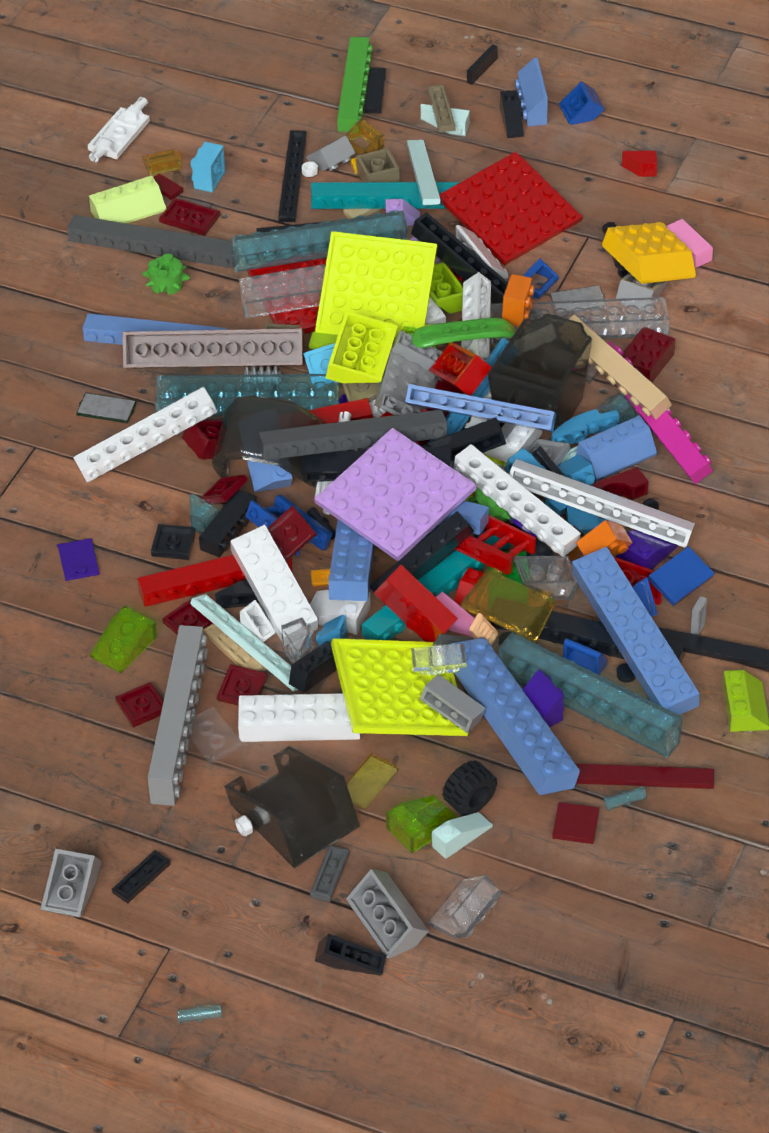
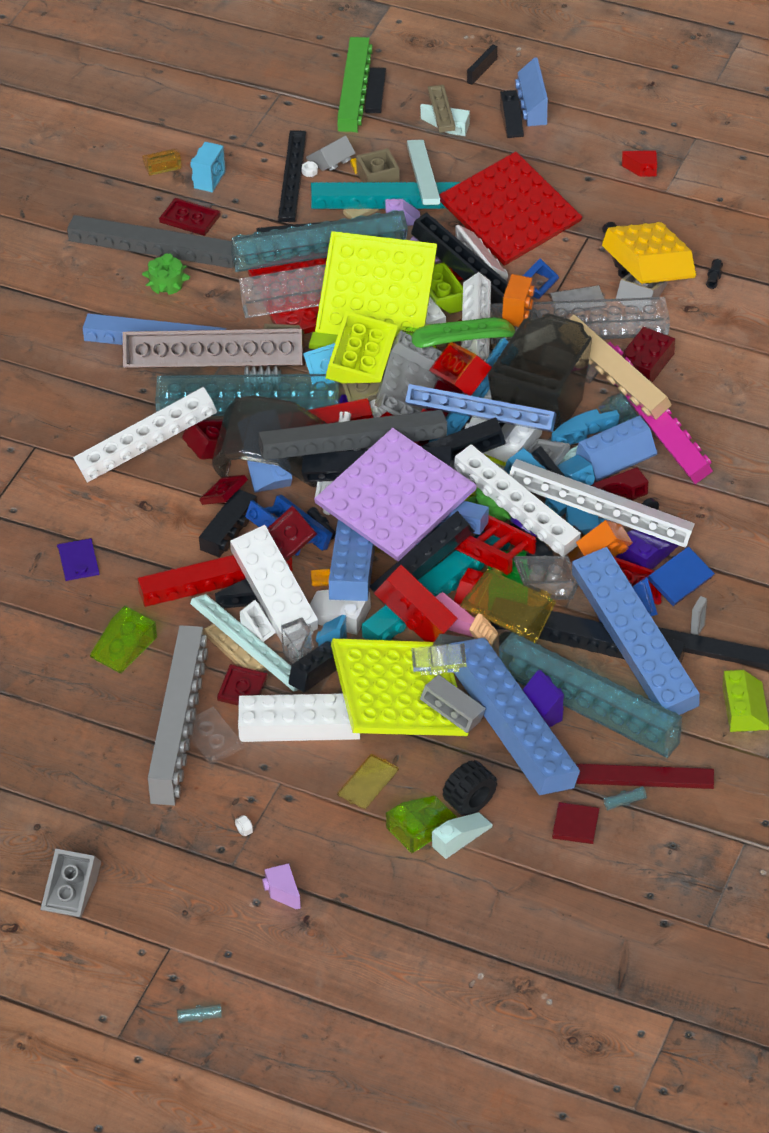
(106, 408): flat silver piece -> none
(119, 131): white plate -> none
(128, 201): yellowish green slope -> none
(140, 704): dark red tile -> none
(141, 876): black tile -> none
(167, 187): dark red tile -> none
(173, 542): black plate -> none
(186, 616): dark red tile -> none
(201, 513): clear light blue slope -> none
(281, 885): none -> lavender slope
(298, 807): clear smoke windscreen -> none
(329, 873): dark grey tile -> none
(349, 956): black slope -> none
(368, 133): clear yellow tile -> none
(386, 913): light grey slope -> none
(465, 907): clear slope -> none
(581, 105): blue slope -> none
(584, 656): blue tile -> none
(624, 673): black tile -> none
(700, 248): bright pink brick -> none
(714, 273): none -> black pin

